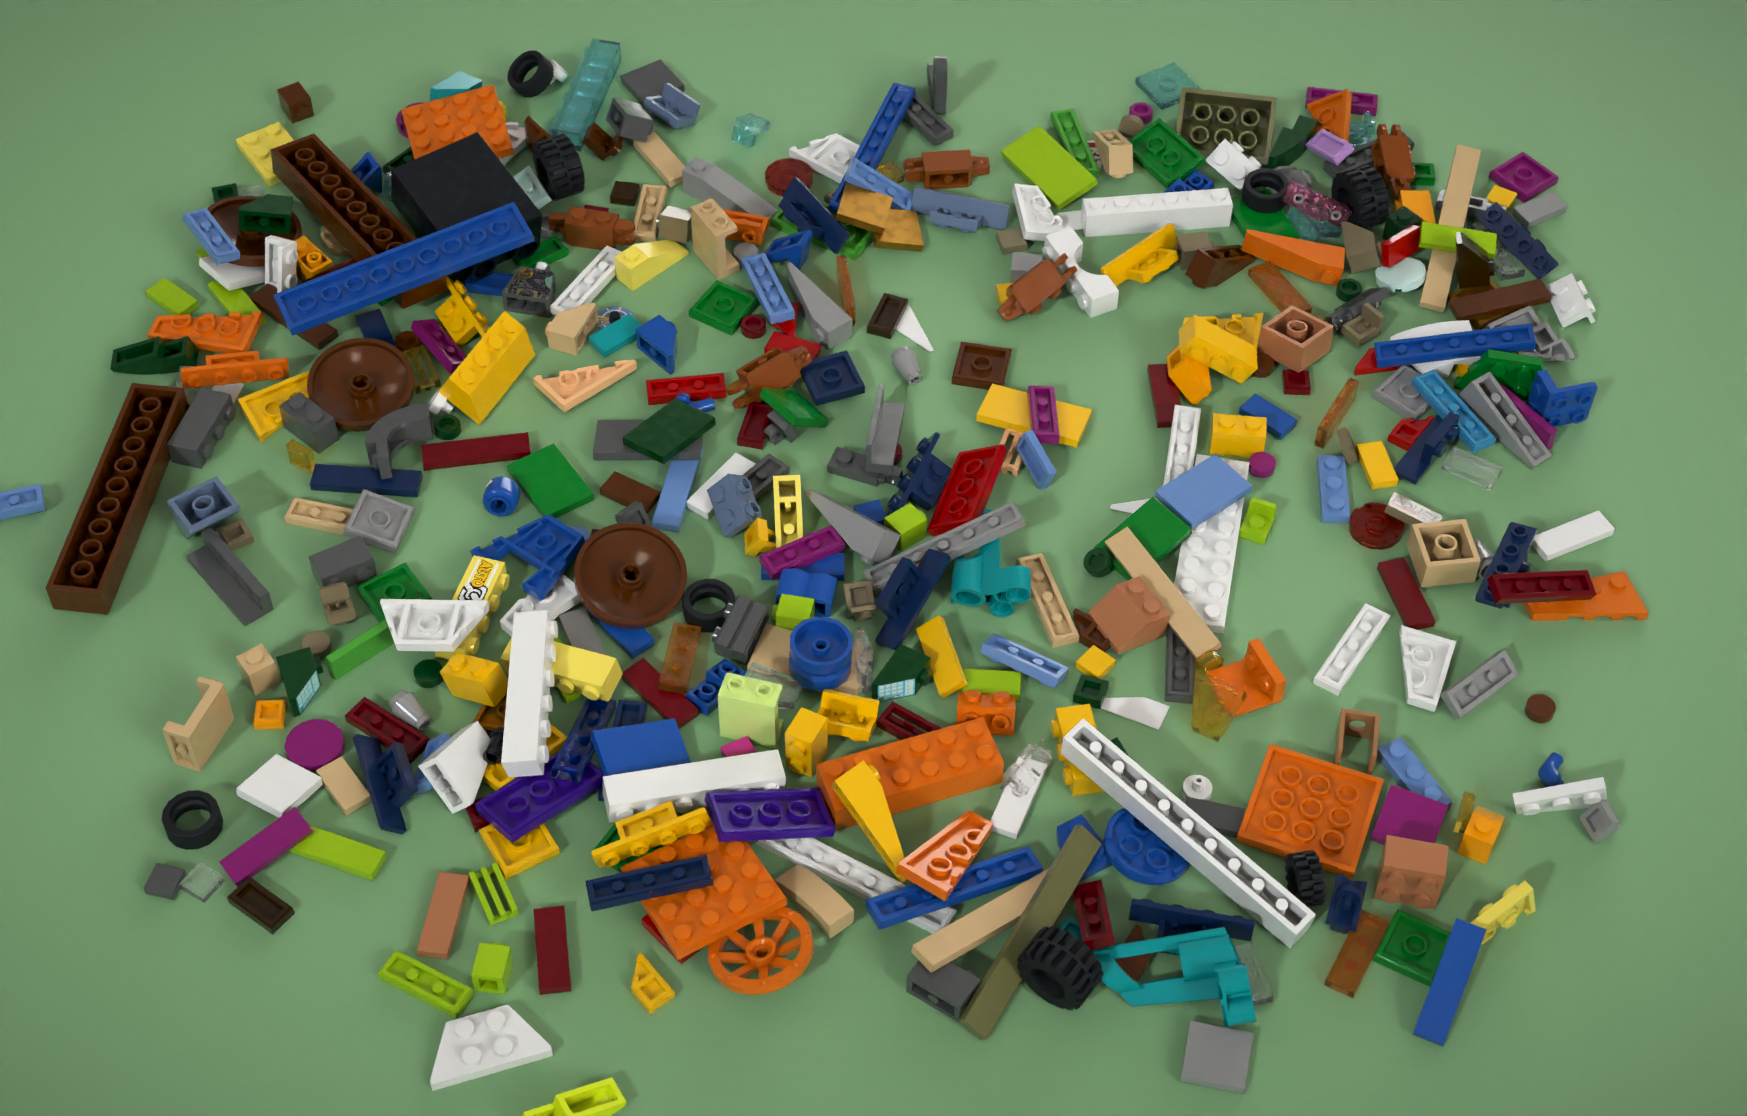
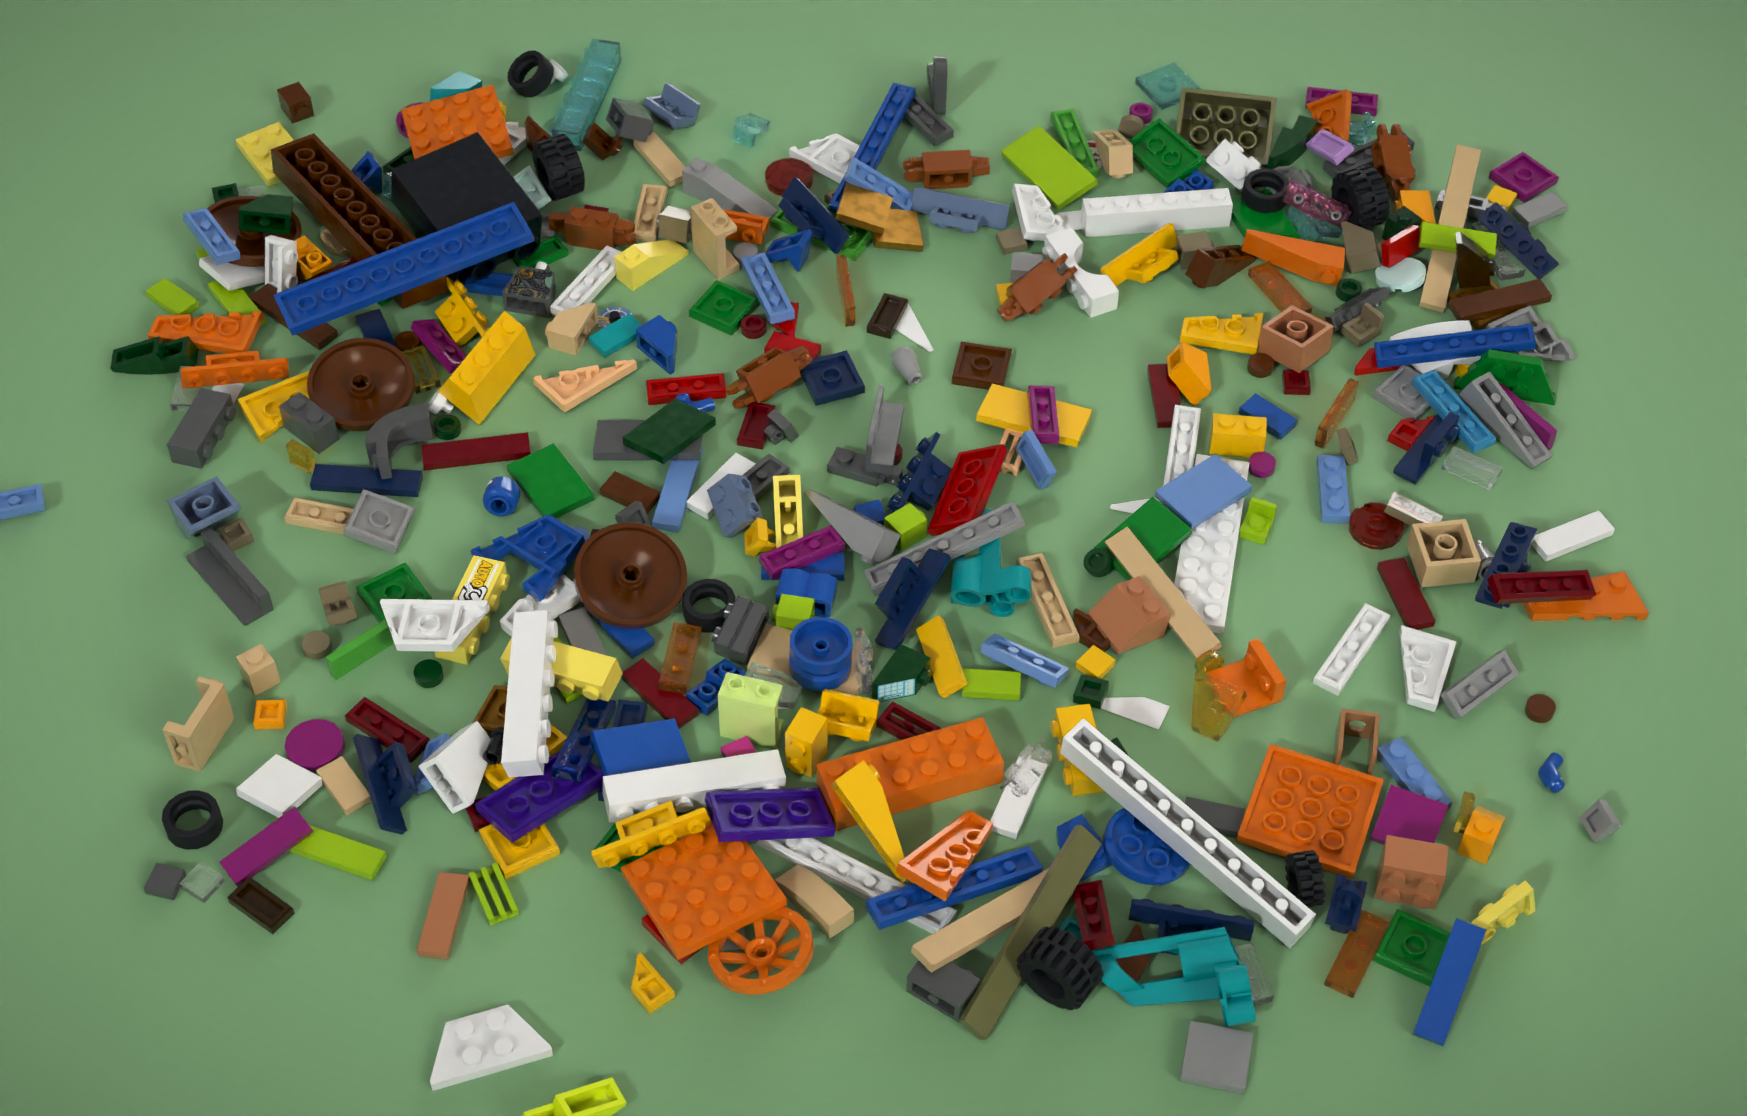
(117, 501): reddish brown brick -> none
(300, 677): dark green slope -> none
(343, 562): dark grey brick -> none
(410, 710): light grey cone -> none
(426, 984): lime tile -> none
(475, 679): yellow brick -> none
(492, 968): lime brick -> none
(552, 950): dark red tile -> none
(624, 193): dark brown tile -> none
(649, 883): dark blue tile -> none
(650, 80): dark grey tile -> none
(794, 408): green tile -> none
(823, 316): light grey slope -> none
(859, 600): dark tan bracket -> none
(891, 171): clear yellow tile -> none
(995, 708): orange bracket -> none
(1178, 670): dark grey tile -> none
(1197, 787): white tile -> none
(1218, 349): yellow brick -> none
(1376, 465): yellow tile -> none
(1424, 174): green tile -> none
(1561, 797): white wing -> none
(1562, 404): blue bracket -> none
(1569, 300): white bracket -> none

